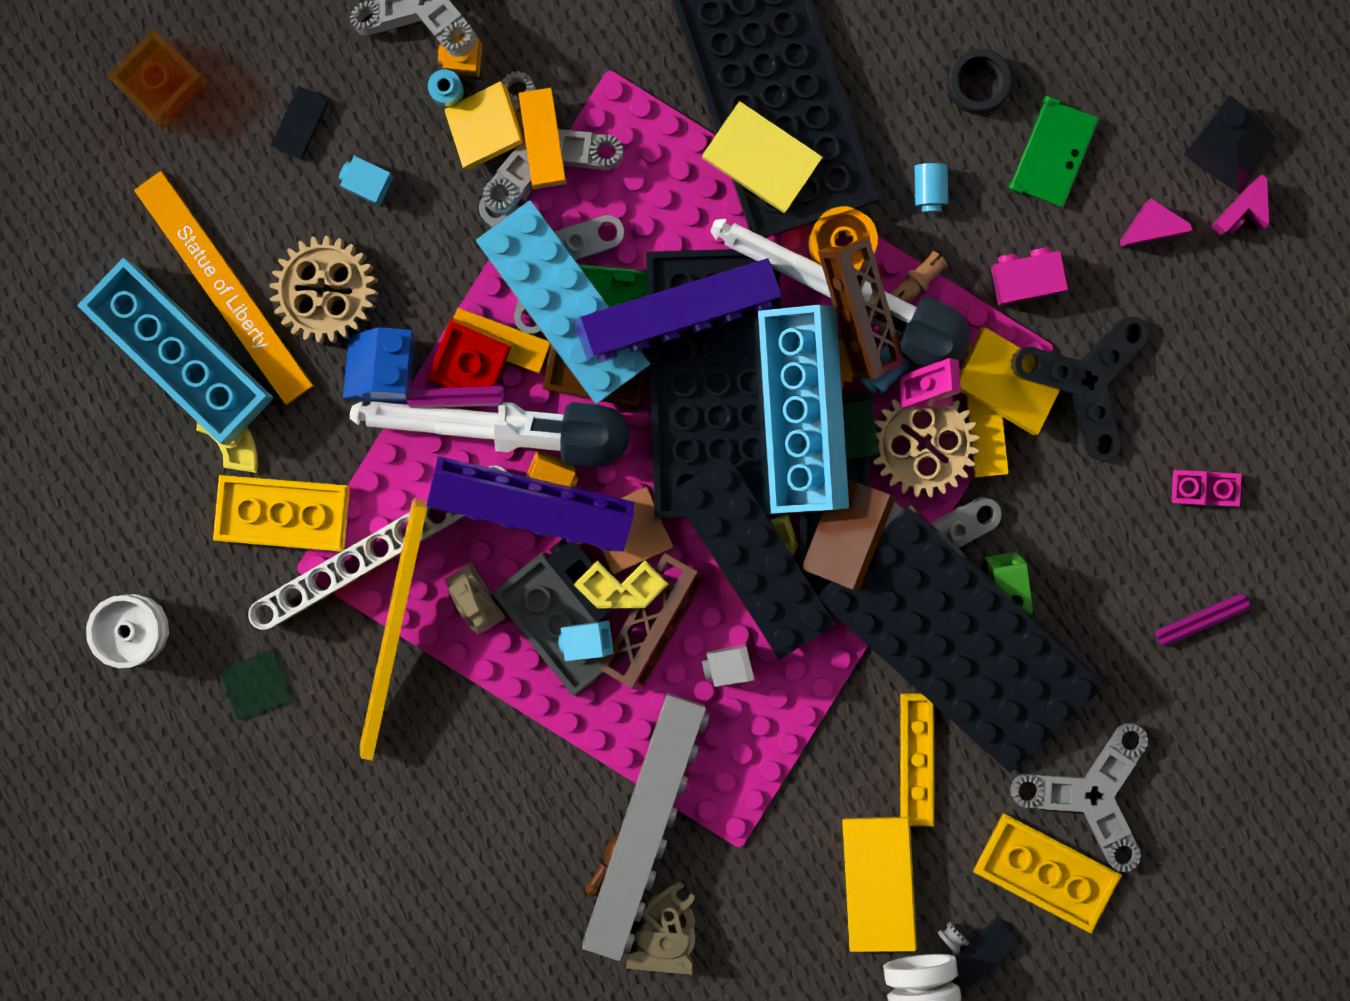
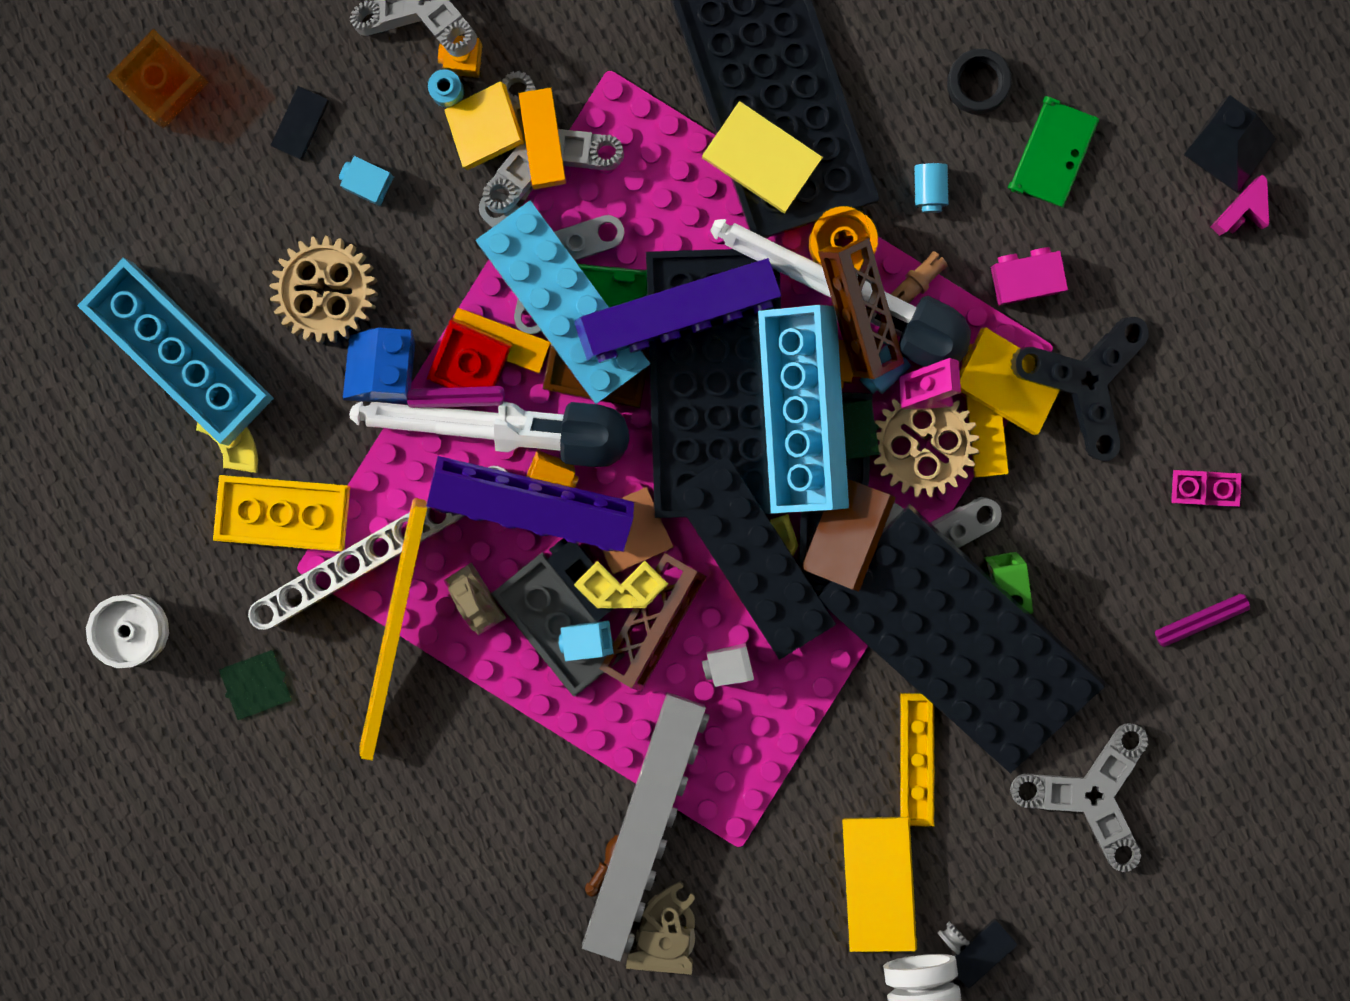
(223, 288): light orange tile -> none
(1047, 873): yellow tile -> none
(1153, 224): dark pink slope -> none

